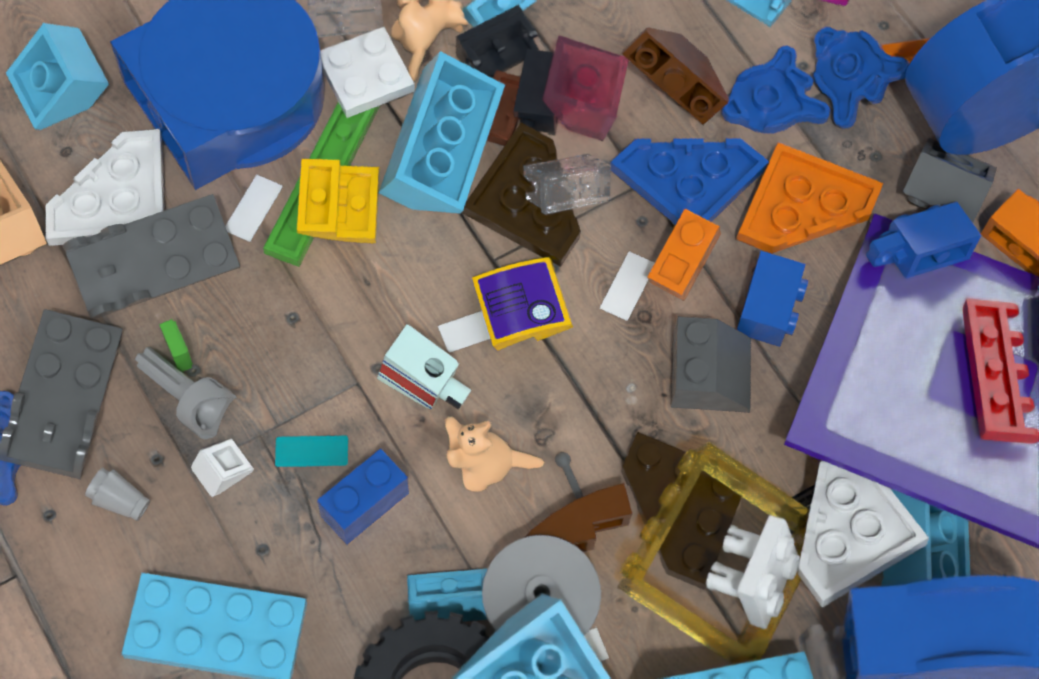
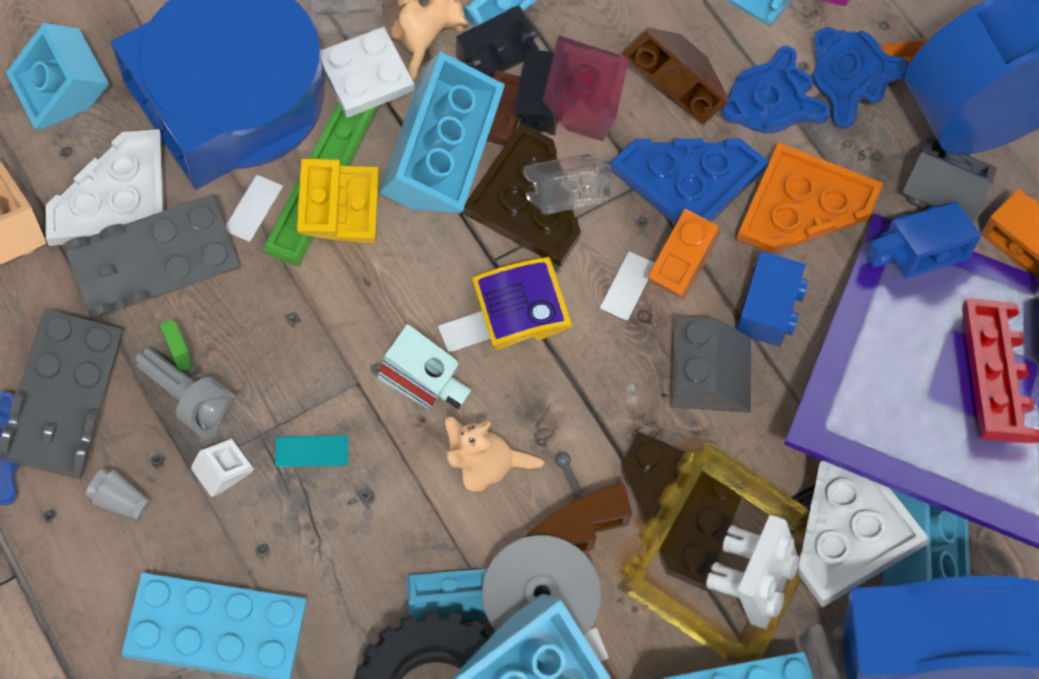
(363, 496): blue brick -> none

